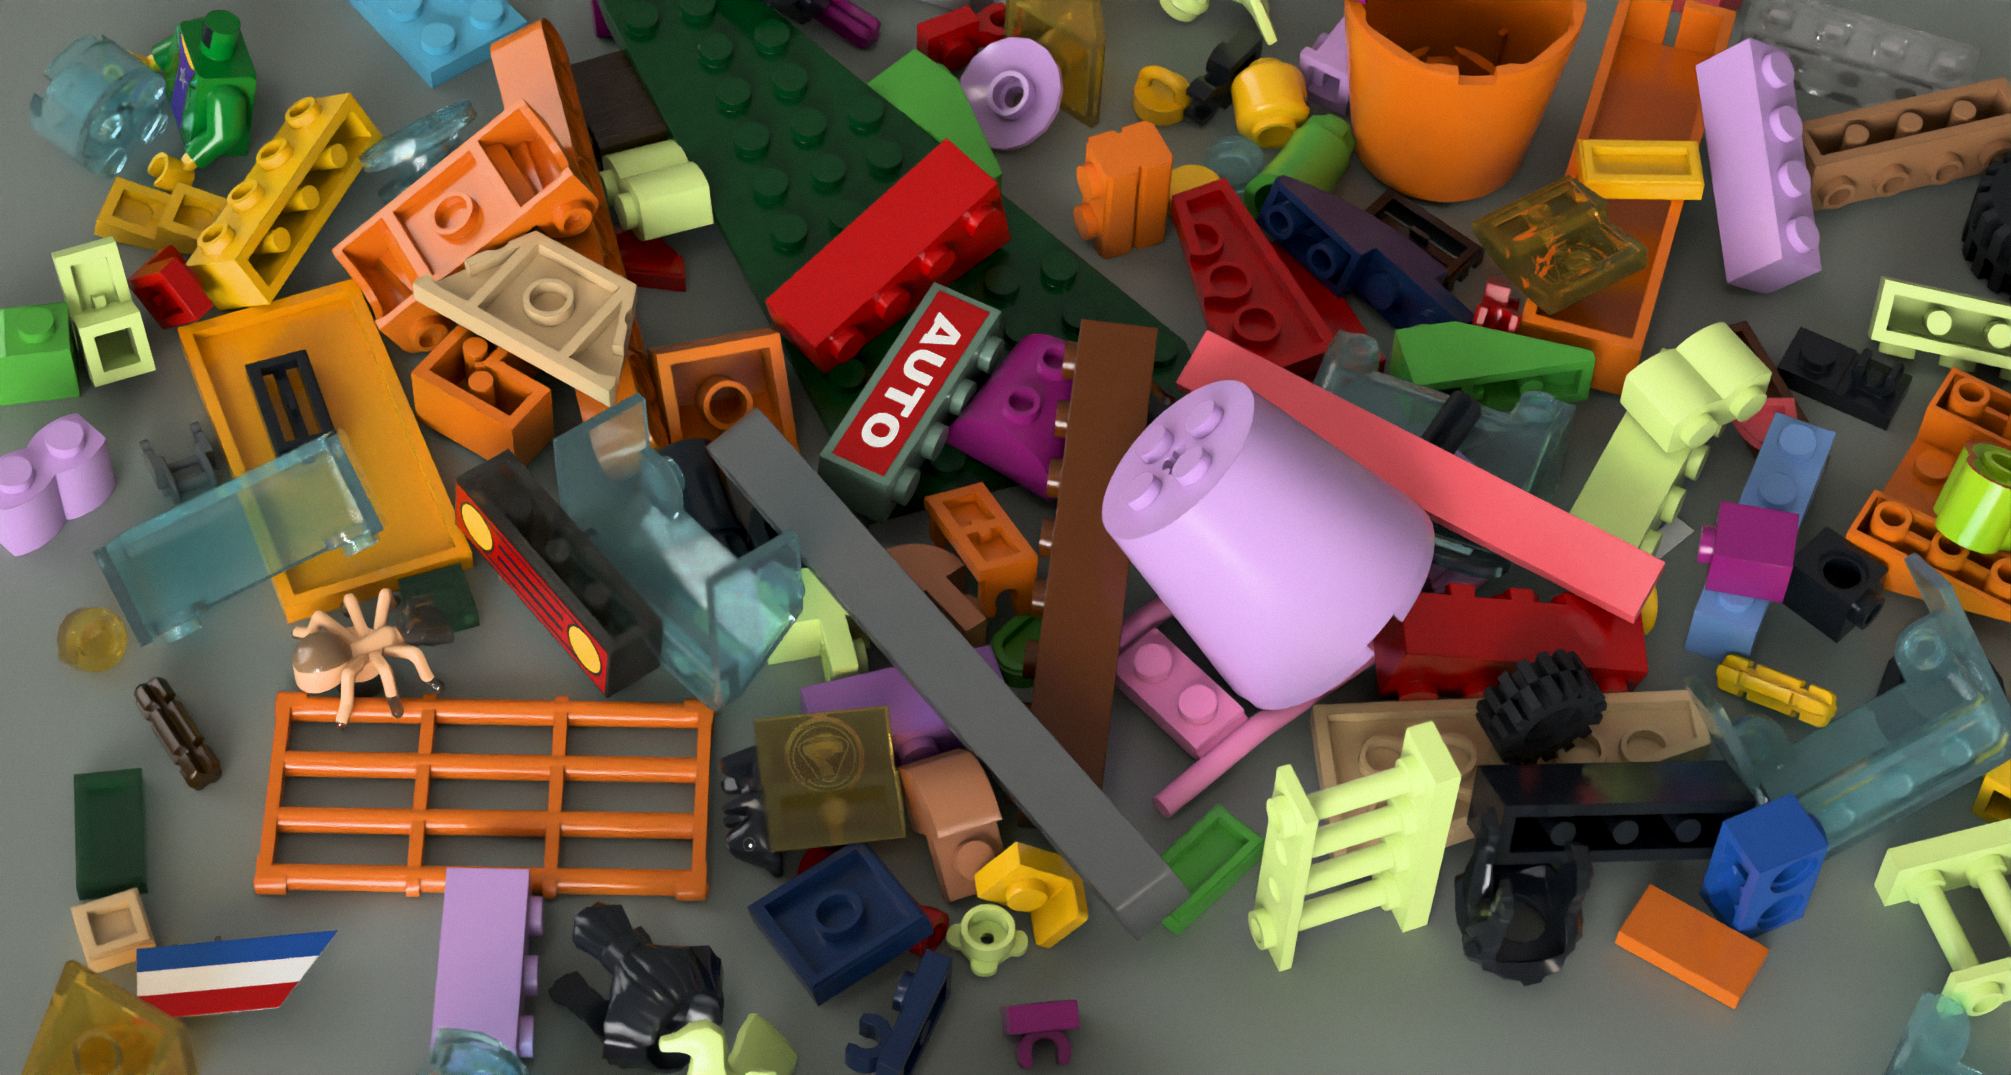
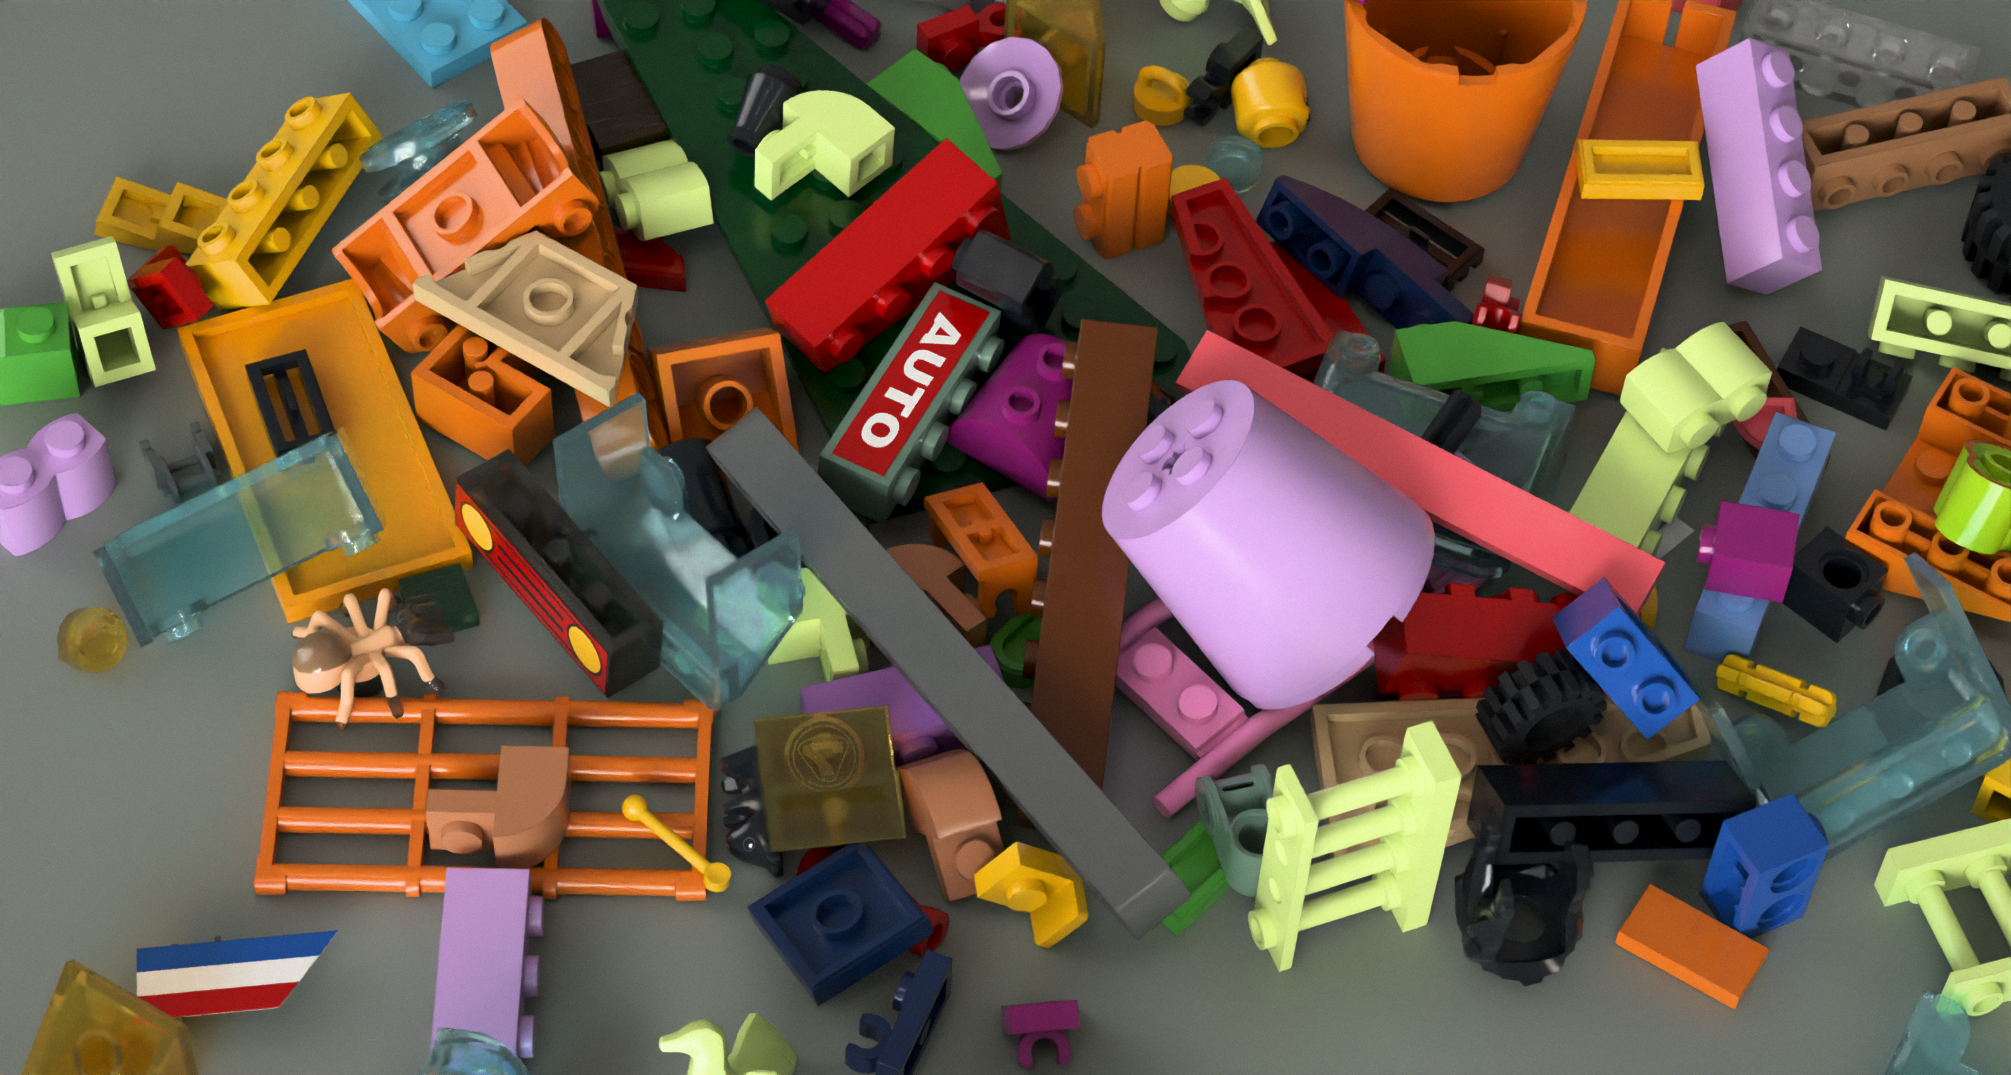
(99, 104): clear light blue brick -> none
(110, 833): clear green tile -> none
(112, 929): tan tile -> none
(178, 733): dark brown axle -> none
(208, 91): green torso -> none
(517, 821): none -> nougat brick
(651, 989): black piece -> none
(716, 875): none -> yellow hinge
(762, 107): none -> black cone
(827, 134): none -> yellowish green brick
(991, 922): yellowish green plate -> none
(1008, 280): none -> black brick
(1237, 822): none -> sand green piece
(1313, 154): bright green plant -> none
(1327, 70): lavender brick -> none
(1559, 244): clear yellow slope -> none
(1625, 658): none -> blue brick

